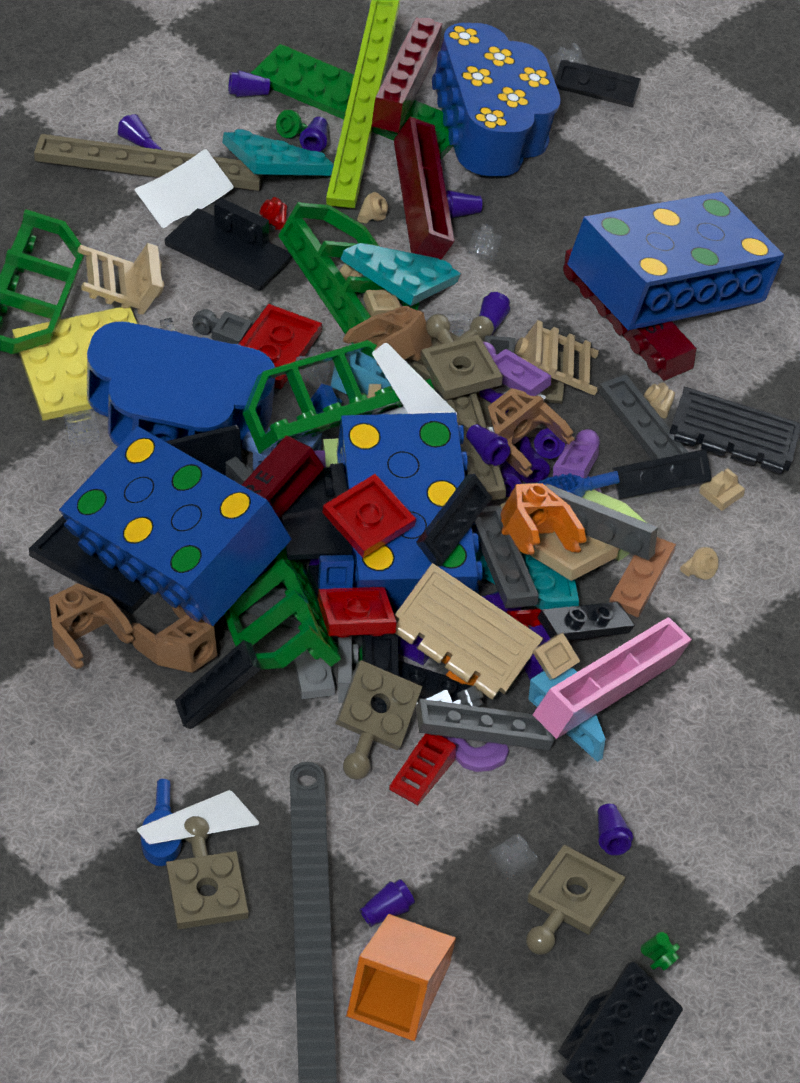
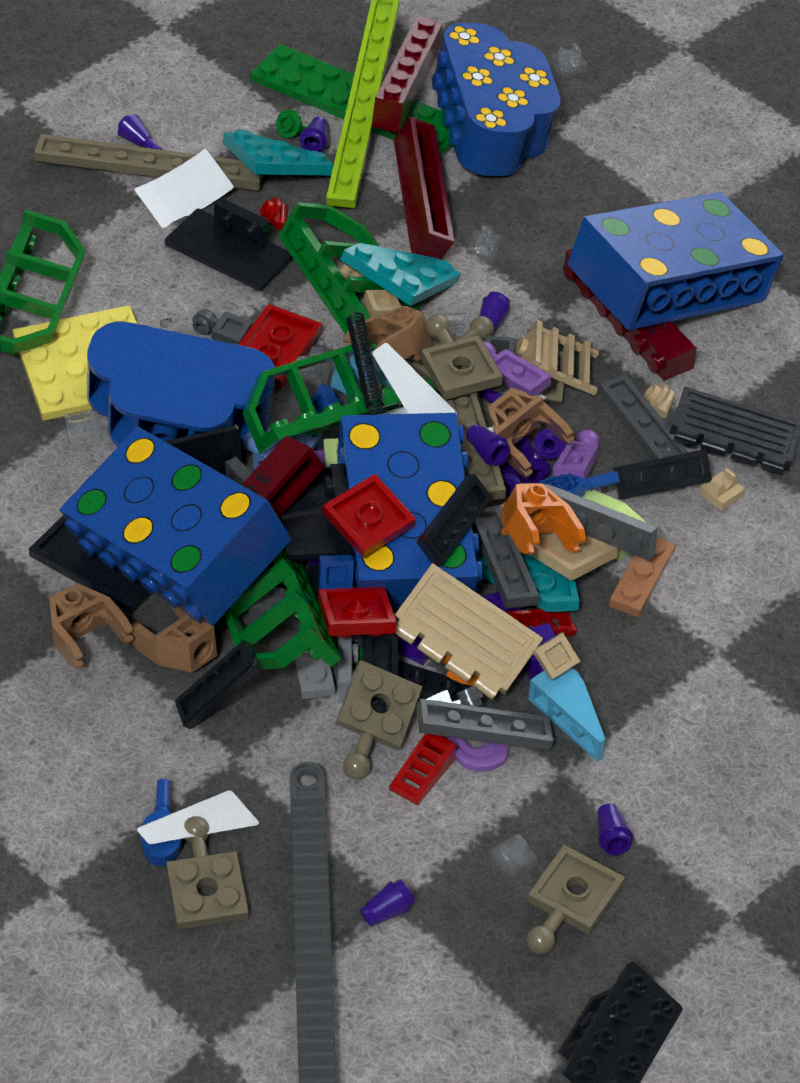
(138, 281): tan plate -> none
(247, 84): dark purple cone -> none
(359, 365): none -> black piece
(373, 207): tan plate -> none
(399, 976): orange slope -> none
(463, 204): dark purple cone -> none
(586, 620): black plate -> none
(597, 83): black plate -> none
(611, 677): bright pink brick -> none
(660, 951): green plate -> none
(702, 564): tan plate -> none

